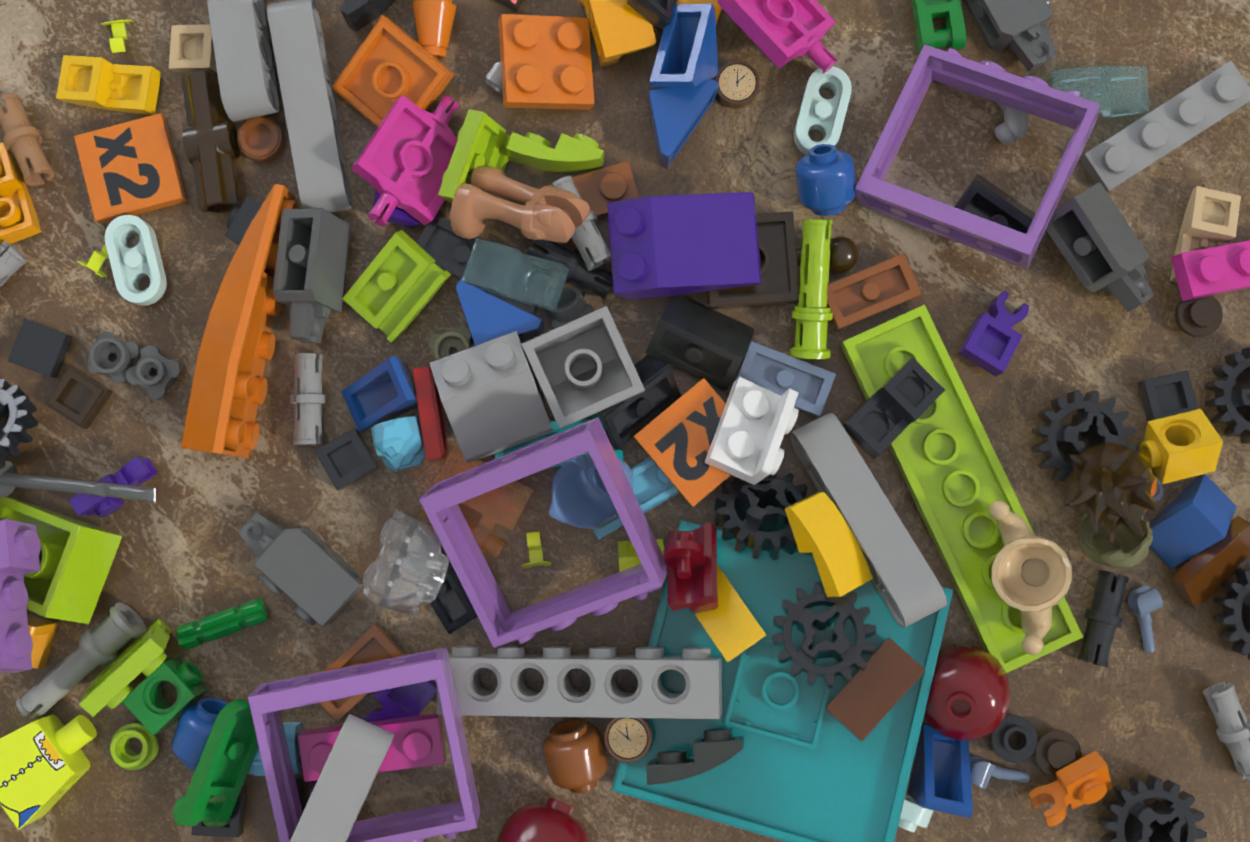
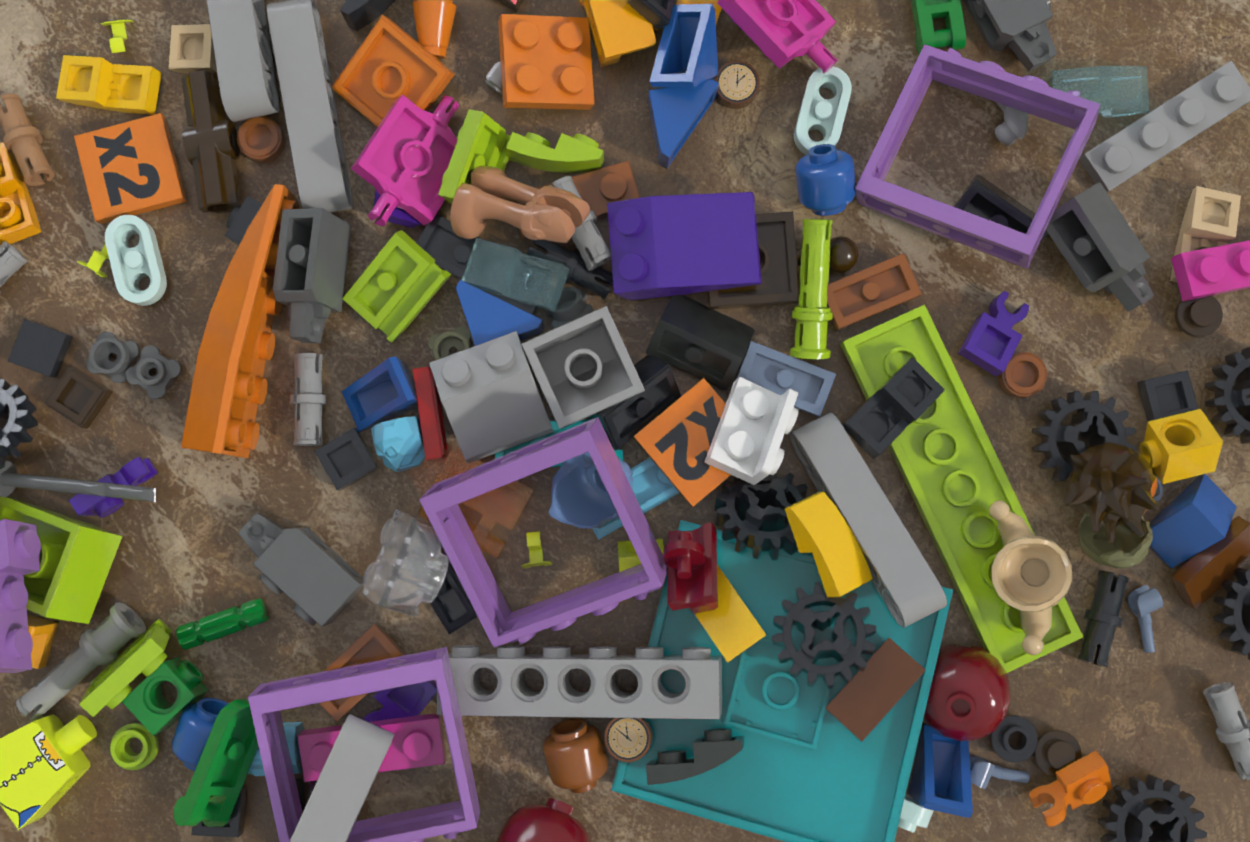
(1023, 375): none -> dark orange tile

